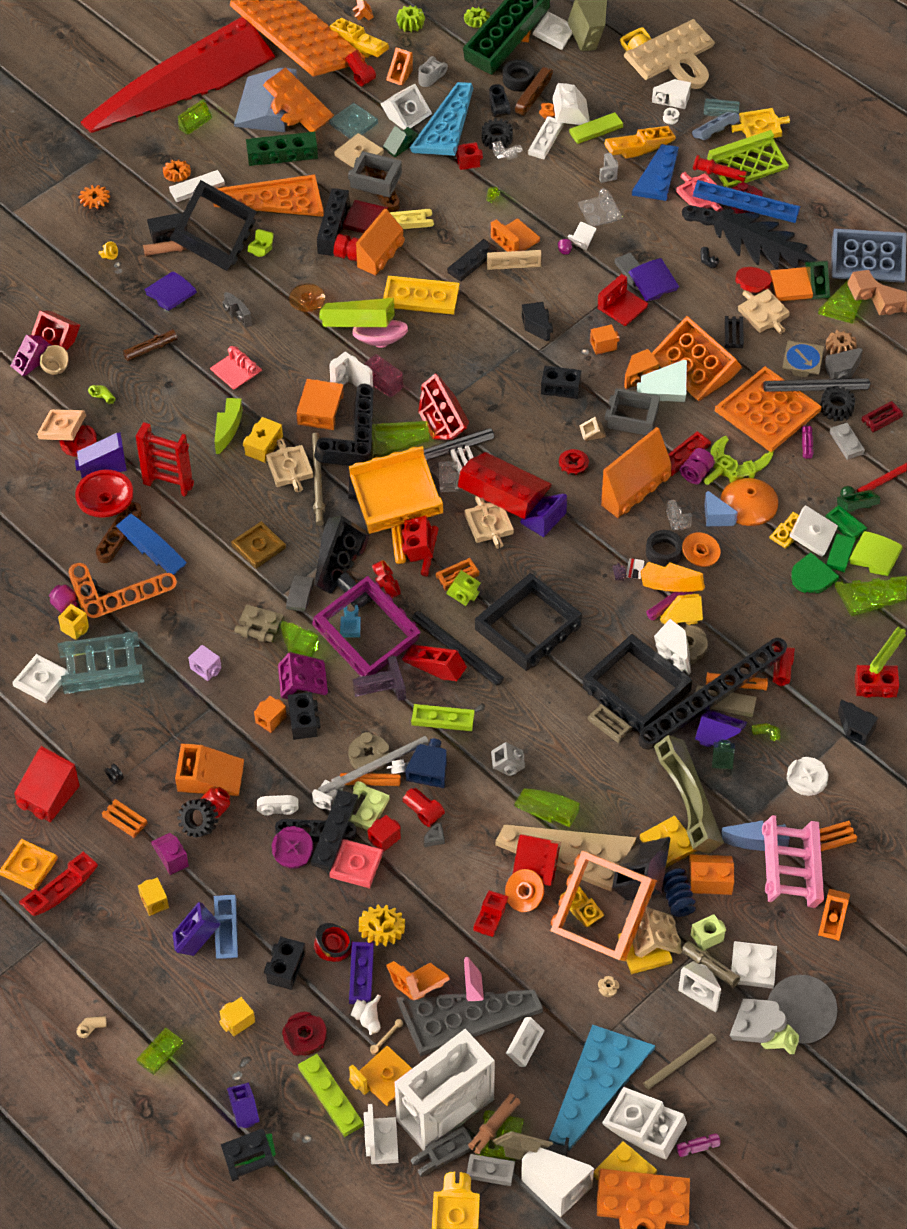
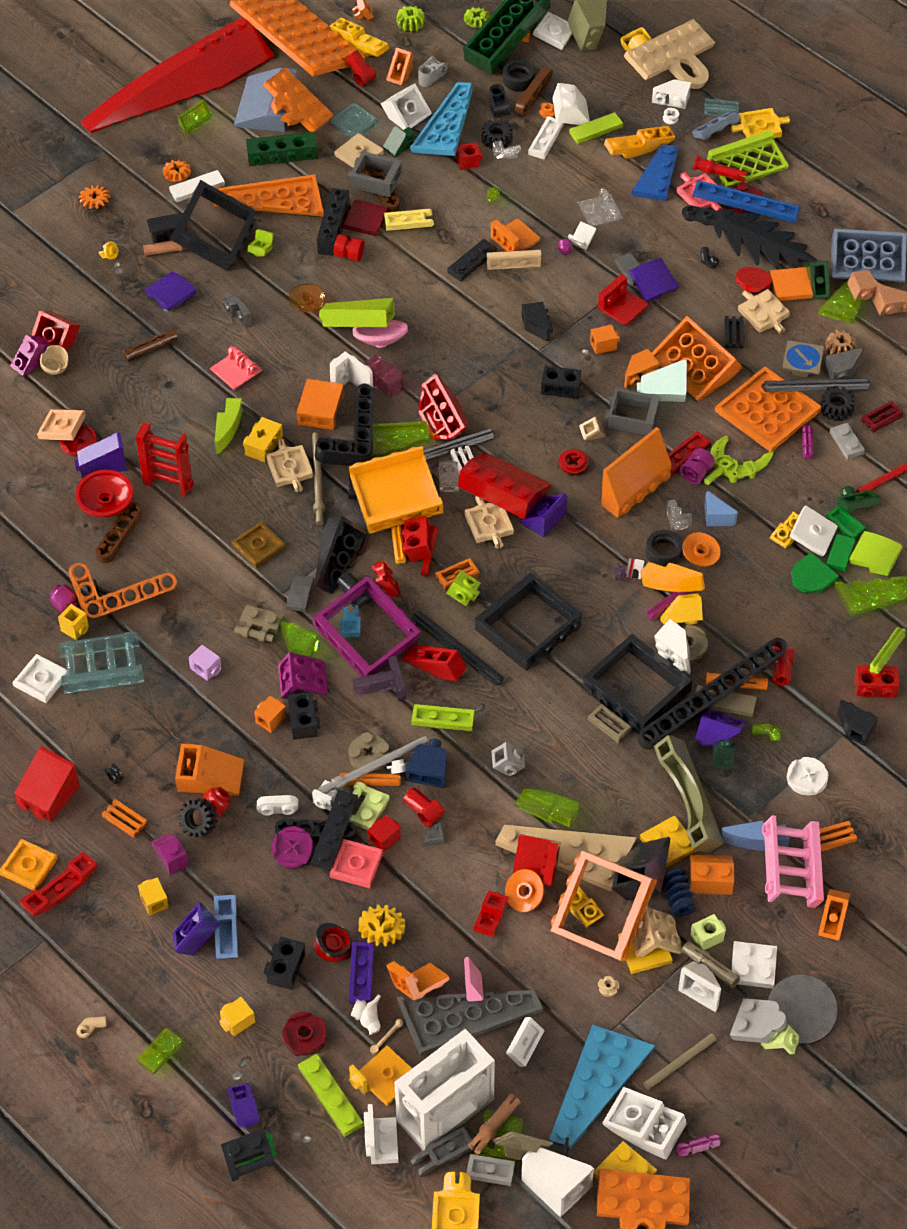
(101, 392): lime arm -> none
(151, 543): blue slope -> none
(379, 243): orange slope -> none
(422, 294): yellow plate -> none
(610, 168): light grey bracket -> none
(752, 500): orange dish -> none

